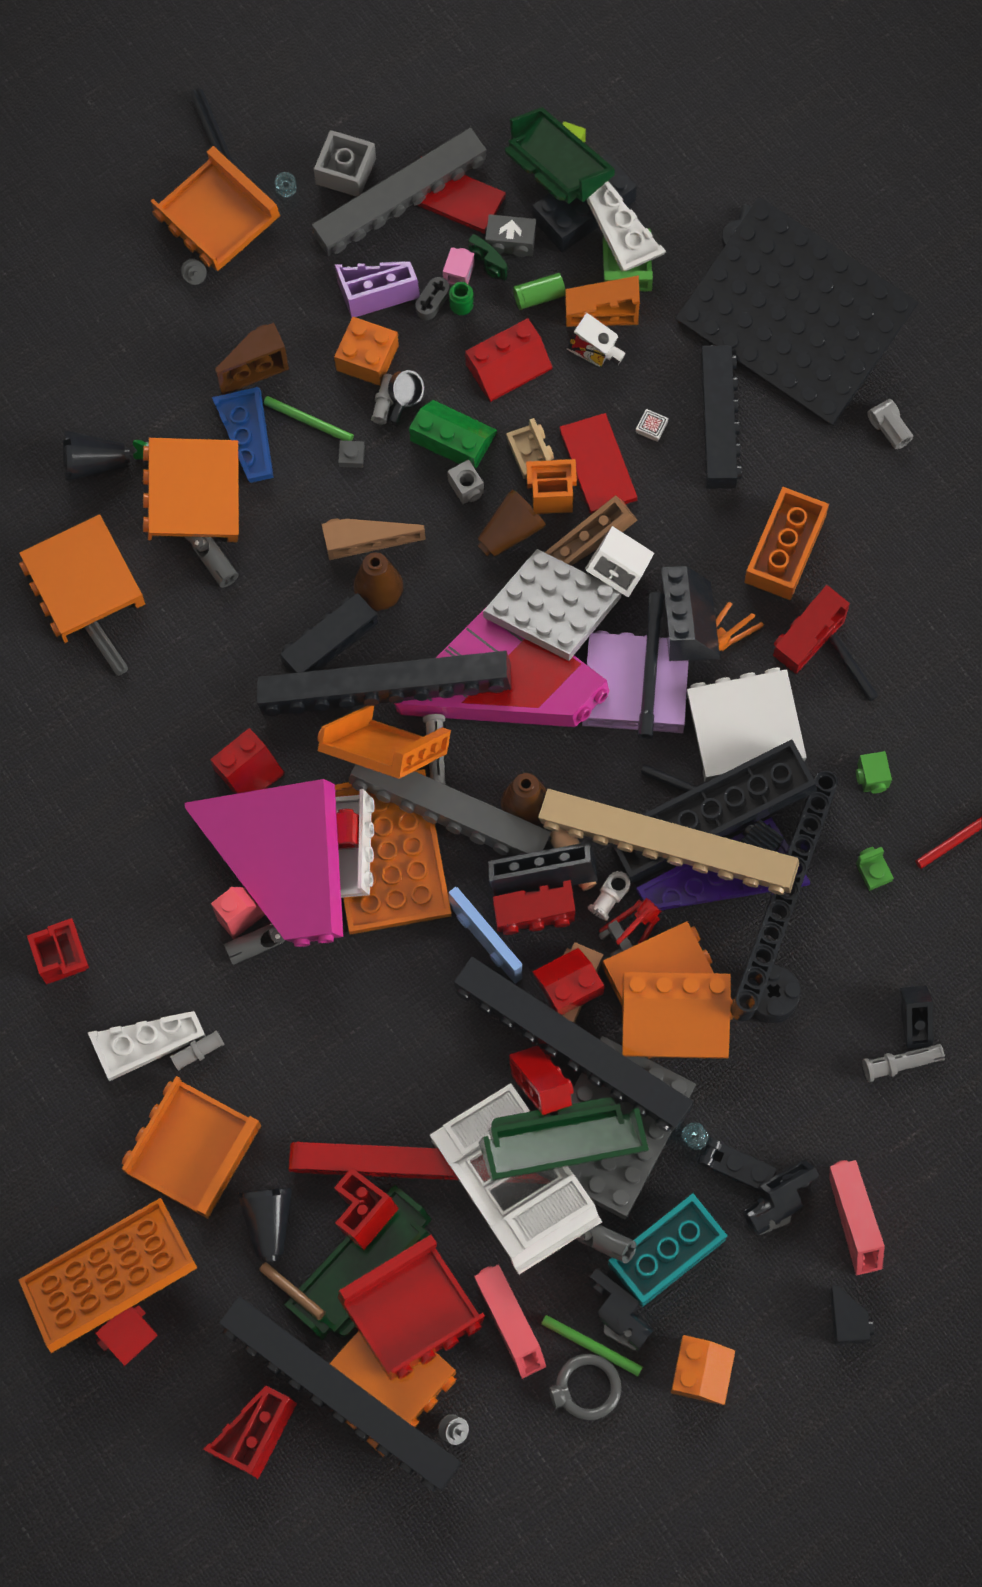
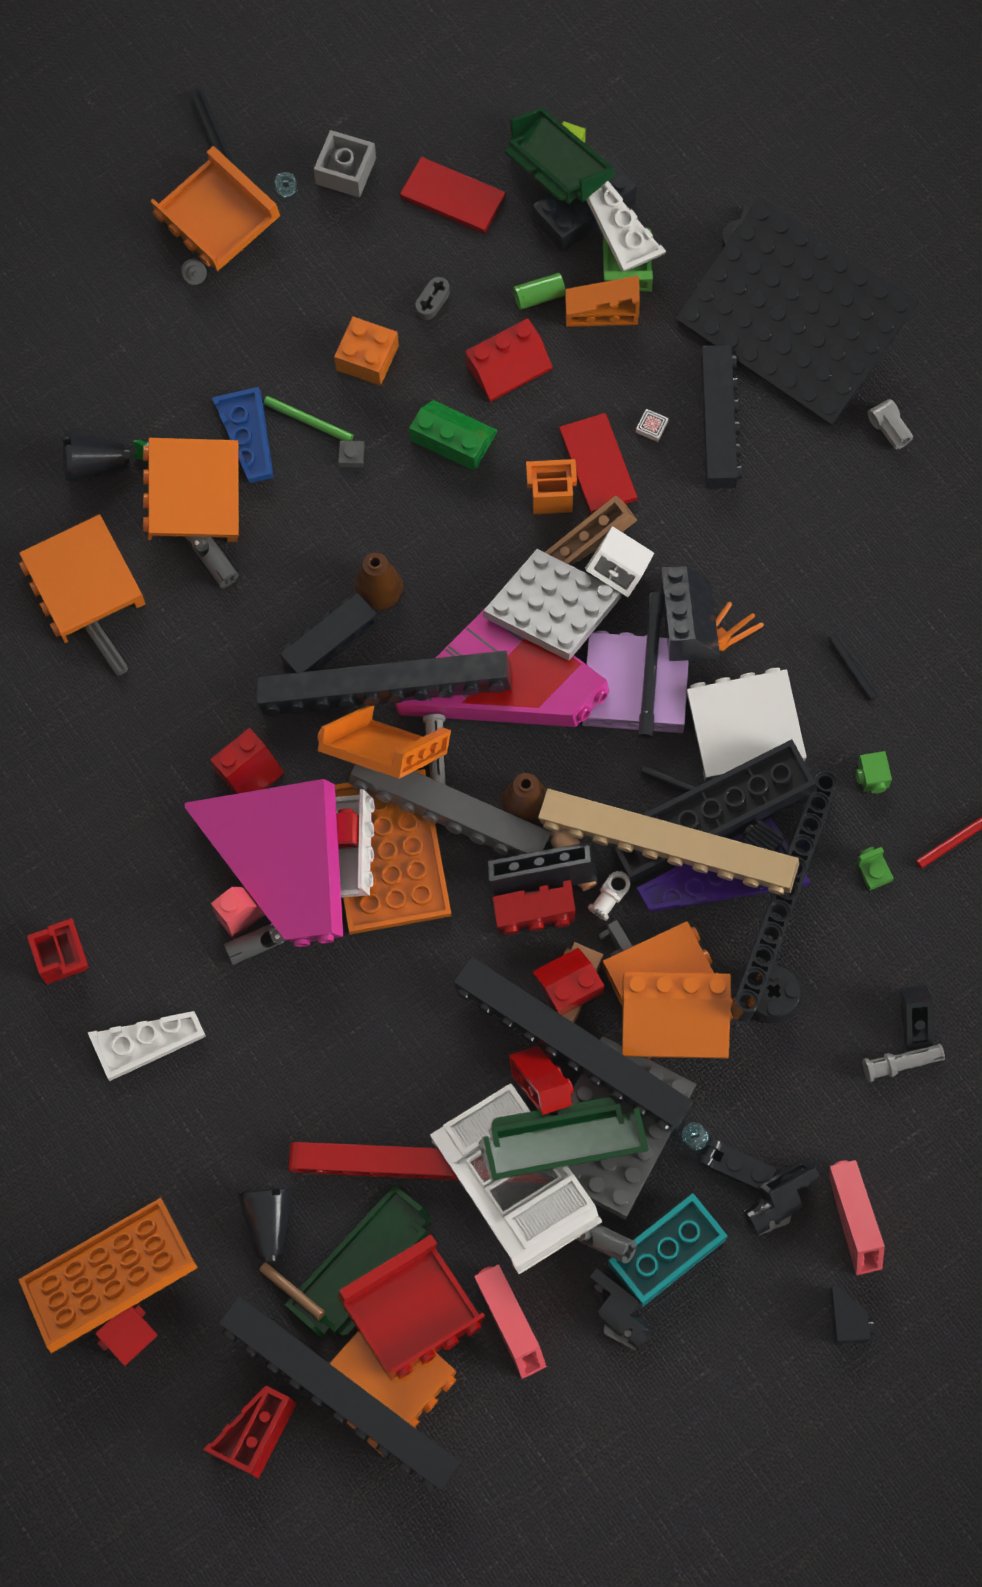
(190, 1147): orange panel -> none
(197, 1050): light grey pin -> none
(254, 359): reddish brown slope -> none
(355, 536): medium nougat slope -> none
(368, 1208): red brick -> none
(376, 287): medium lavender wedge -> none
(383, 401): light grey pin -> none
(399, 192): dark grey brick -> none
(405, 390): piece -> none
(453, 1429): dark grey wheel -> none
(458, 266): bright pink brick -> none
(461, 298): green brick -> none
(466, 473): light grey brick -> none
(493, 262): dark green slope -> none
(498, 950): light blue plate -> none
(509, 525): reddish brown cone -> none
(511, 235): dark grey brick -> none
(529, 445): tan bracket -> none
(561, 1396): dark grey piece -> none
(592, 1345): bright green bar -> none
(595, 342): white torso -> none
(646, 912): red plant -> none
(703, 1370): orange slope -> none
(786, 543): orange brick -> none
(811, 629): red wedge -> none

